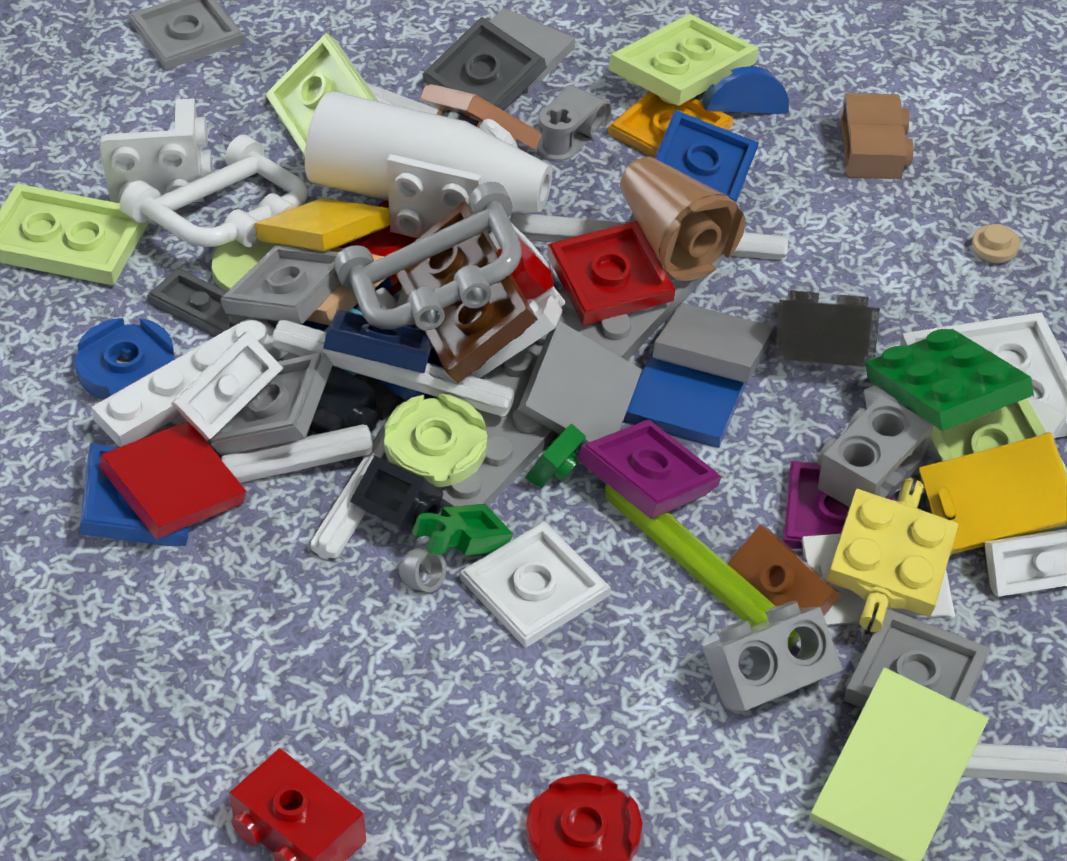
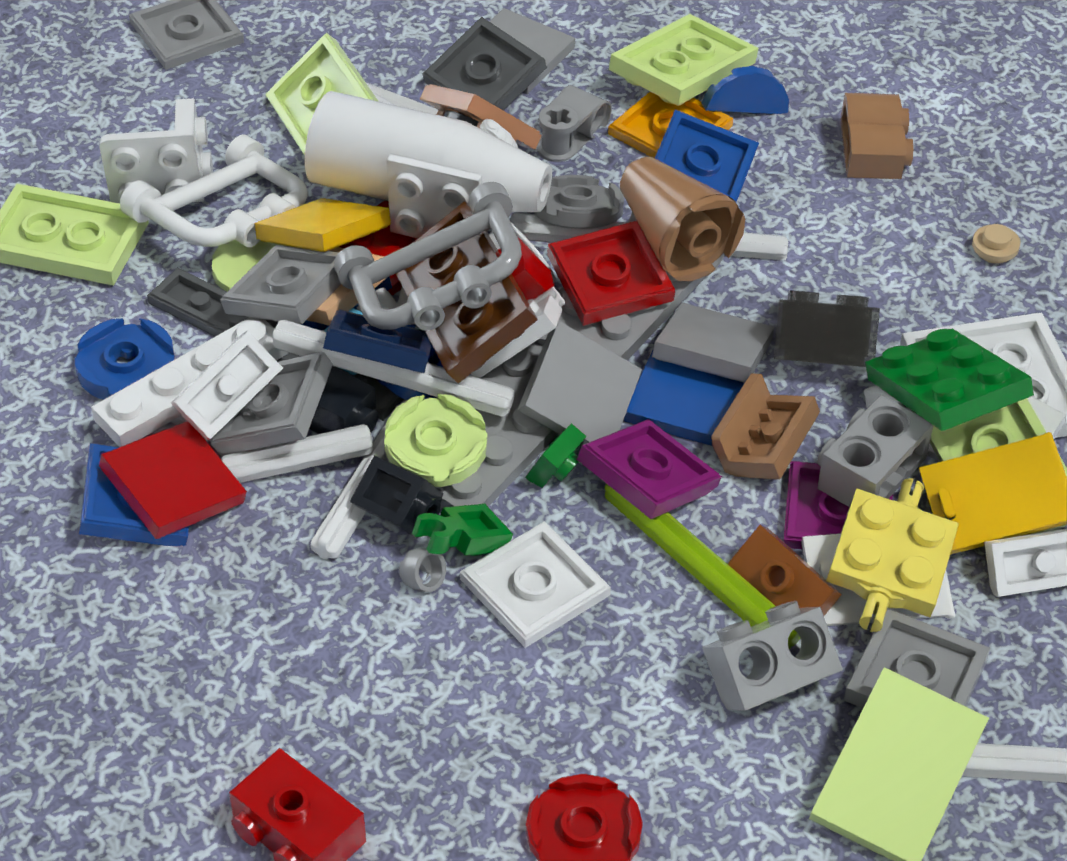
(581, 202): none -> light grey tile
(762, 430): none -> medium nougat bracket

